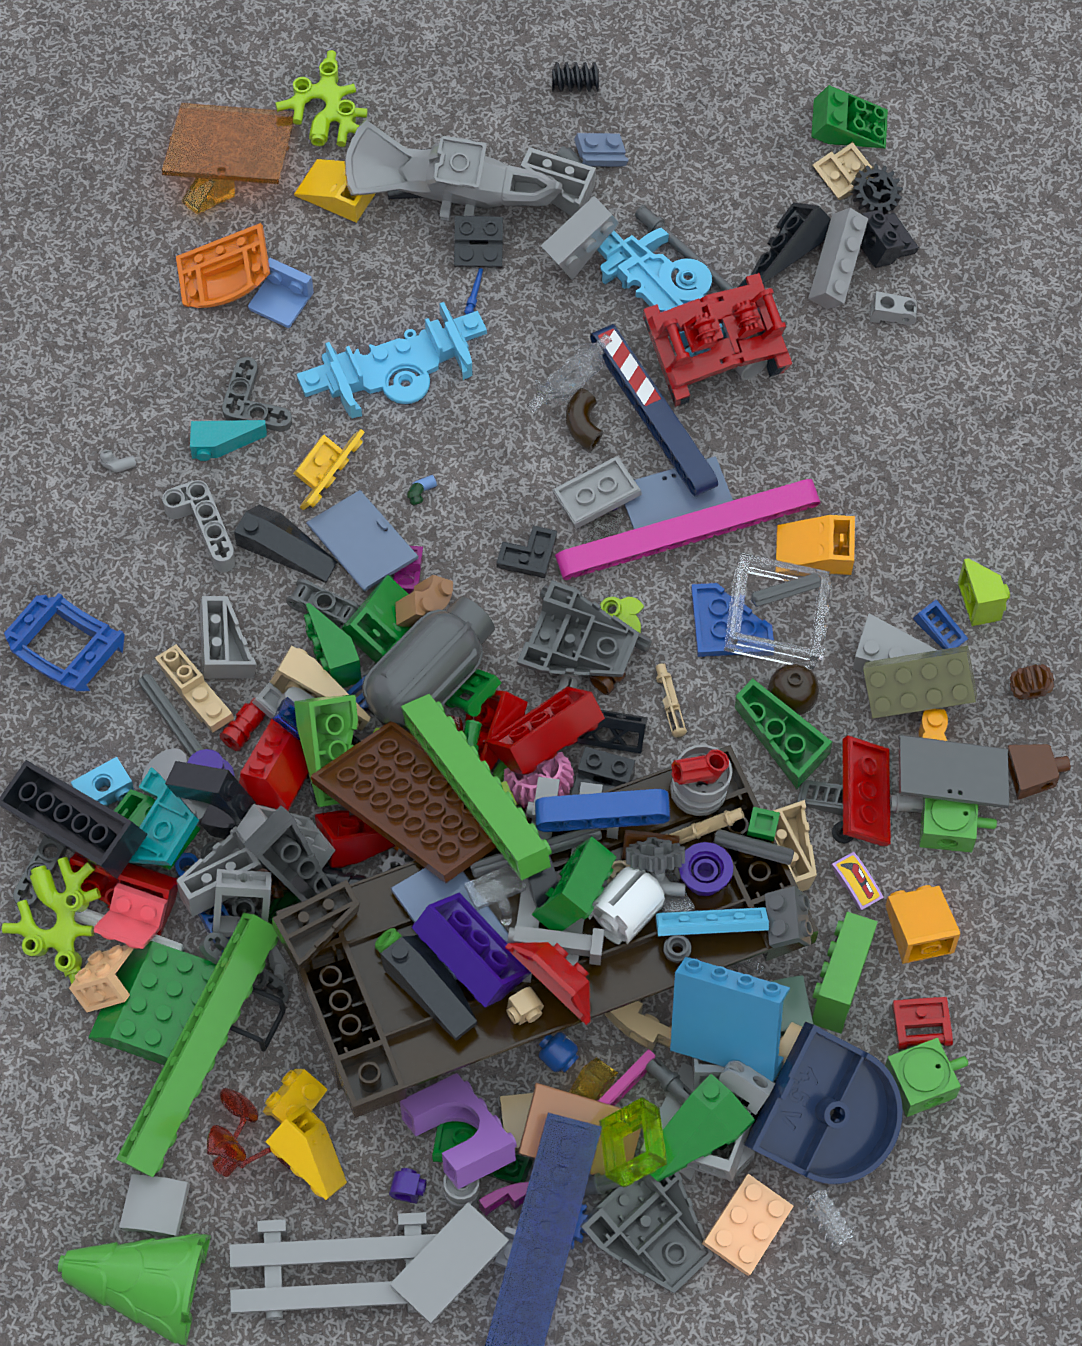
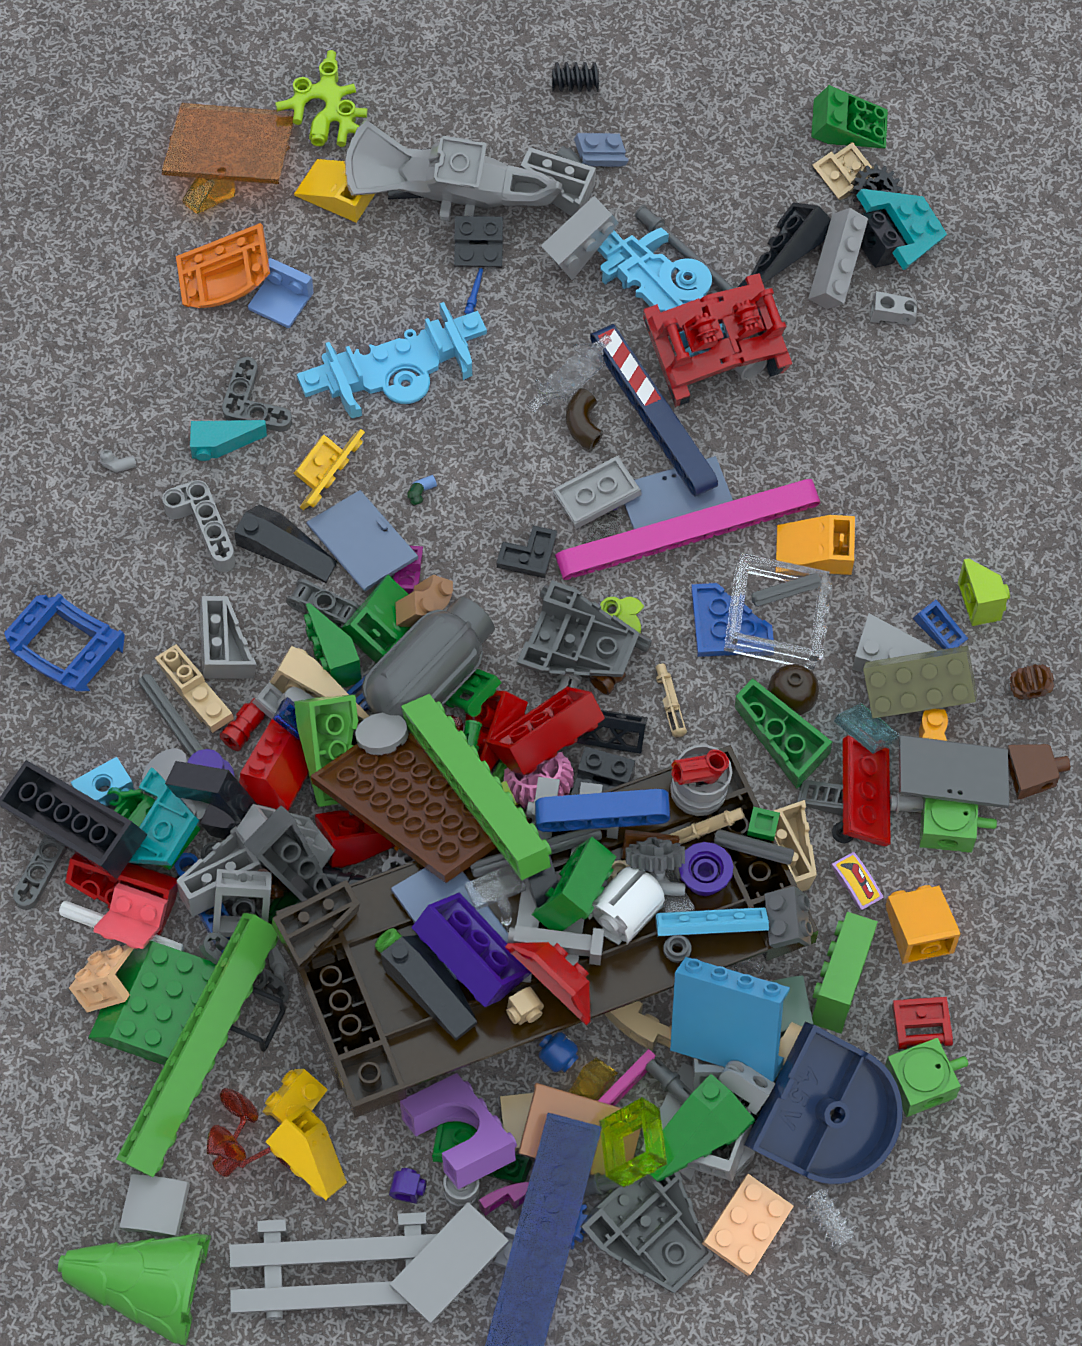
(66, 929): lime plant -> none
(123, 794): none -> green hand
(381, 733): none -> light grey tile
(871, 733): none -> clear light blue tile
(912, 218): none -> teal wing

